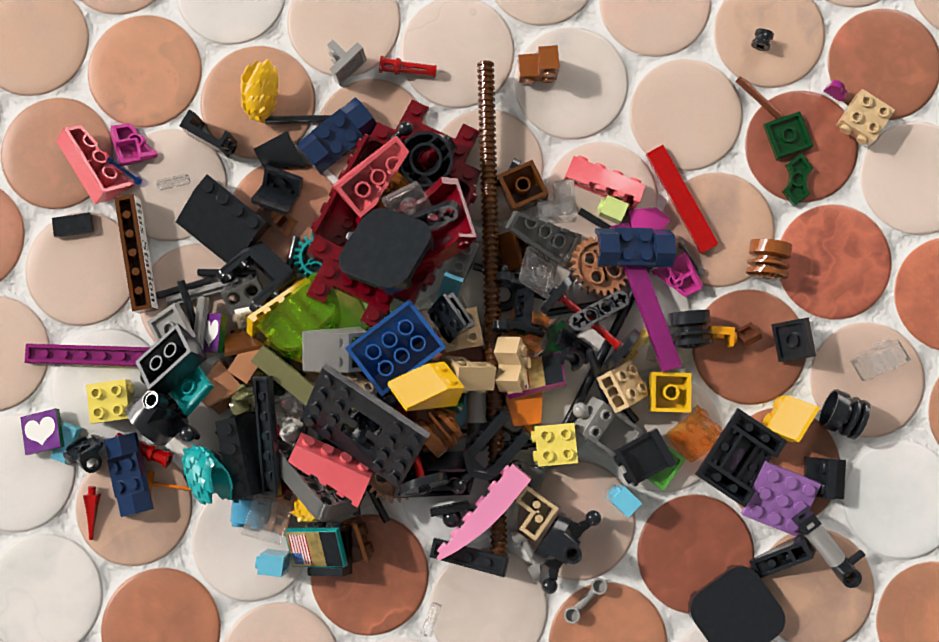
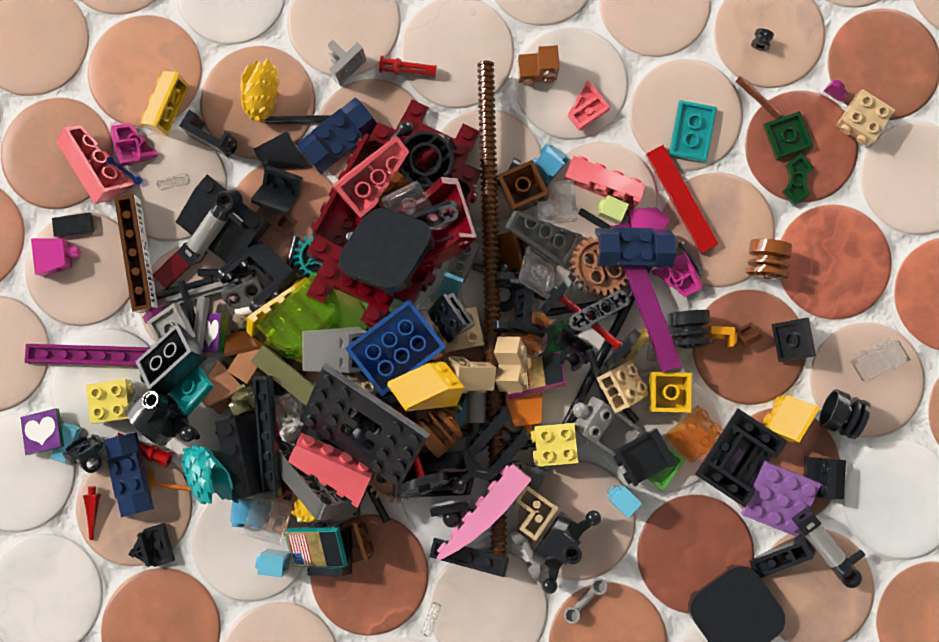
(52, 255): none -> dark pink torso
(153, 312): none -> magenta tile
(153, 546): none -> black slope
(164, 102): none -> yellow slope
(171, 270): none -> dark red tile
(195, 249): none -> piece
(549, 163): none -> dark azure cylinder
(588, 107): none -> coral wing
(692, 131): none -> teal tile

